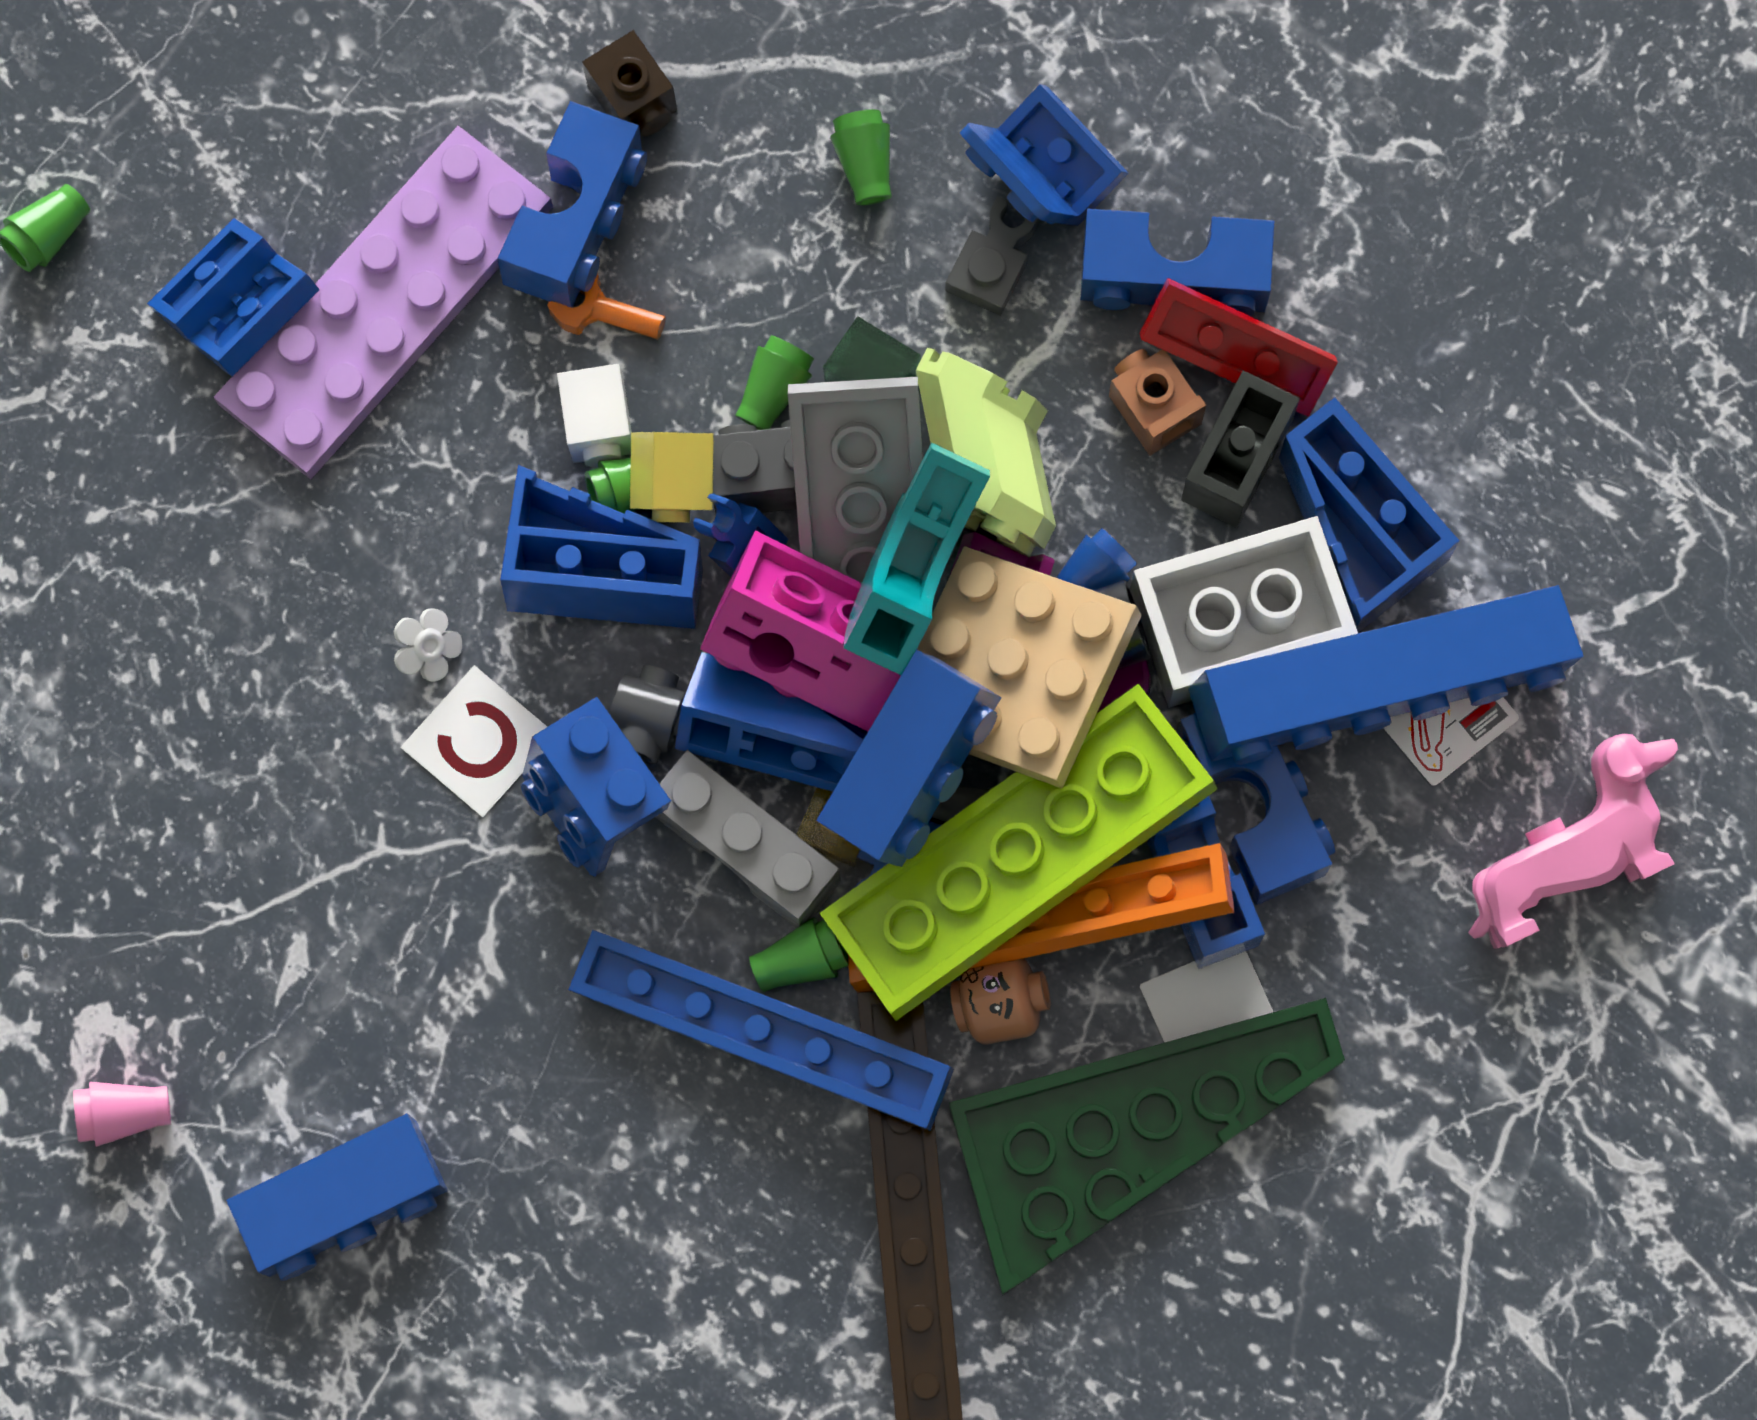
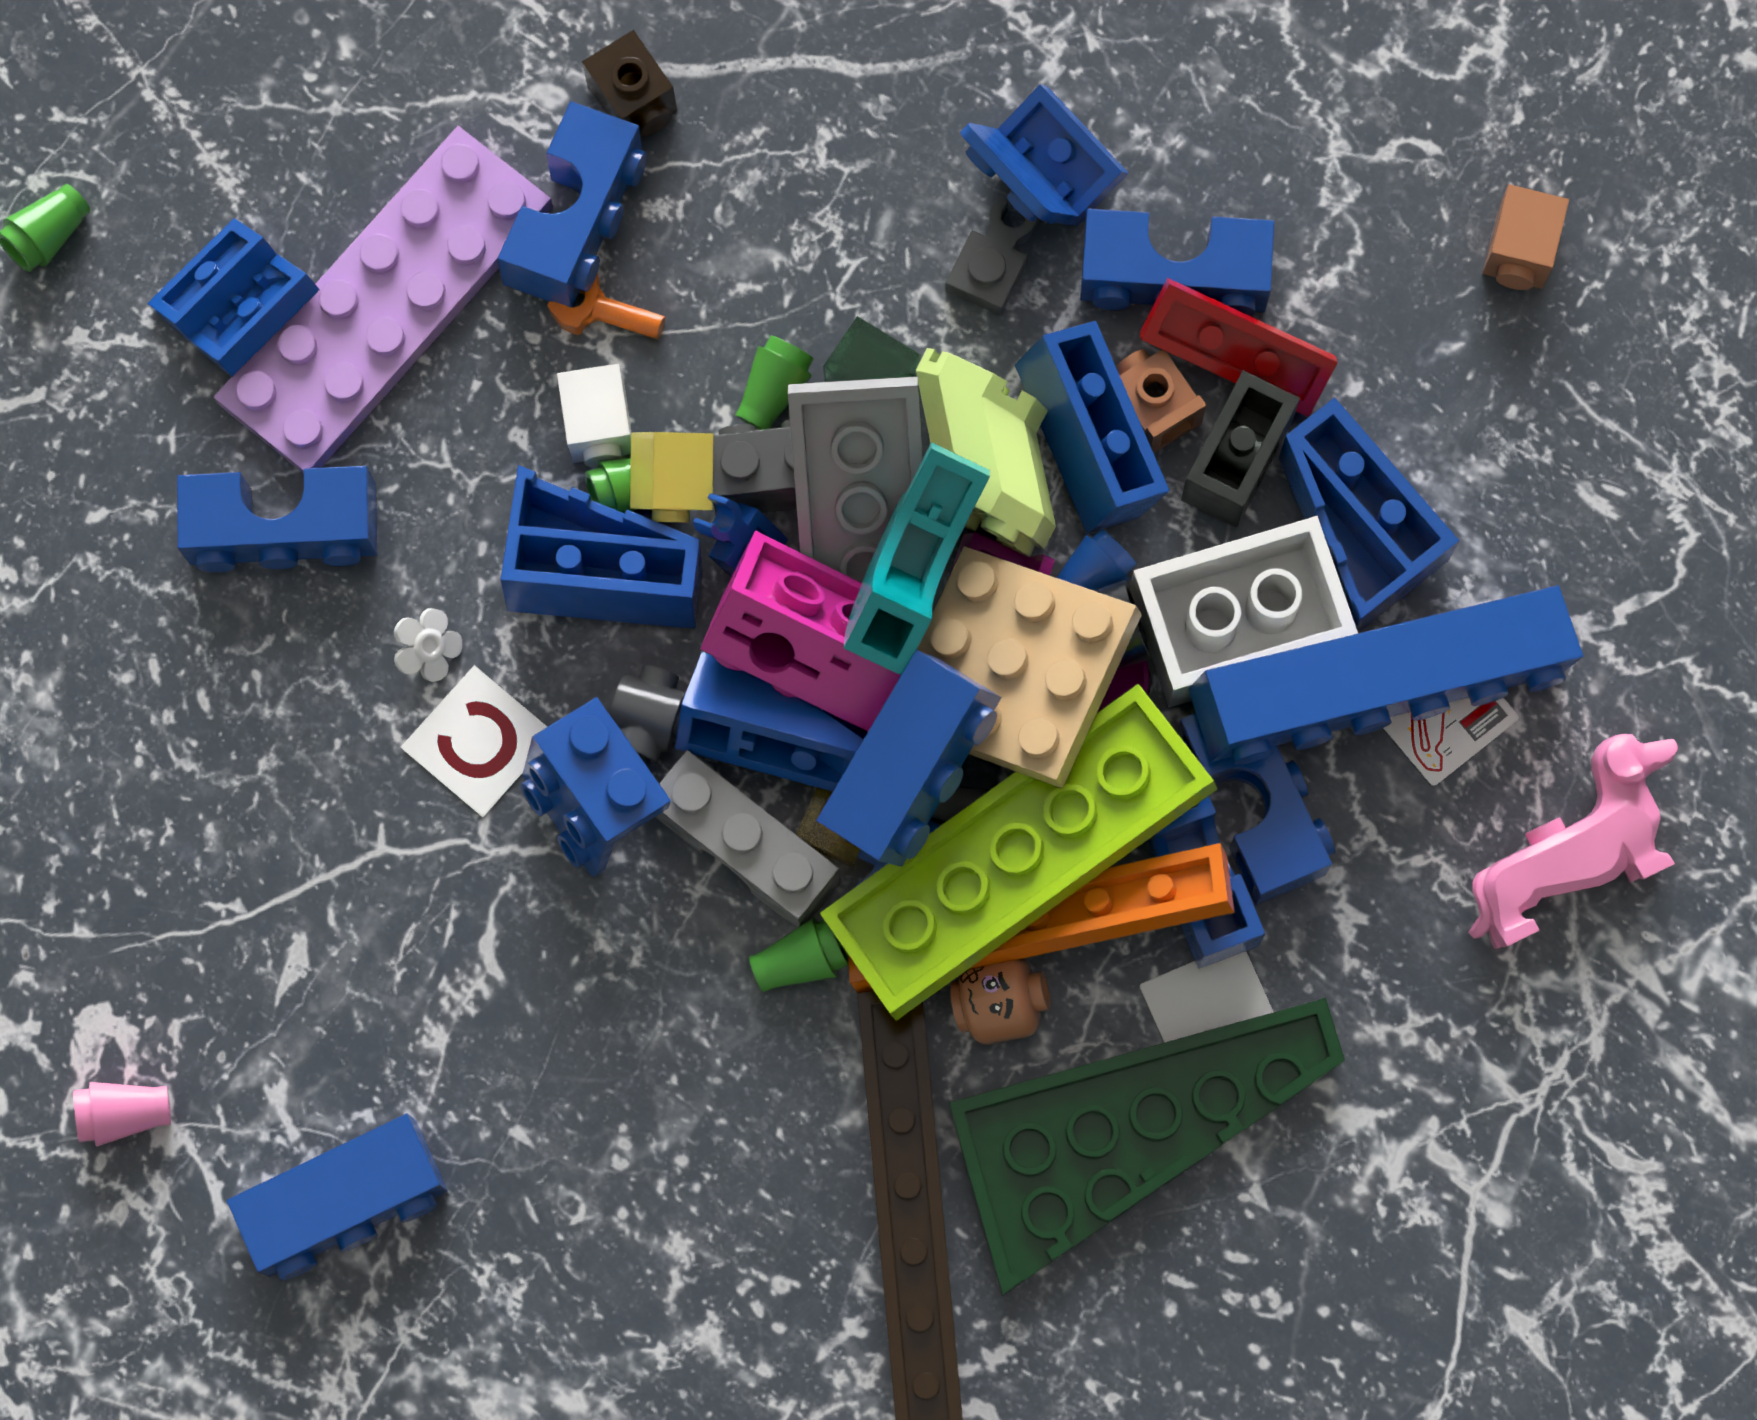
(330, 522): none -> blue arch
(762, 1030): blue plate -> none
(864, 153): bright green cone -> none
(1092, 427): none -> blue brick
(1525, 238): none -> nougat brick

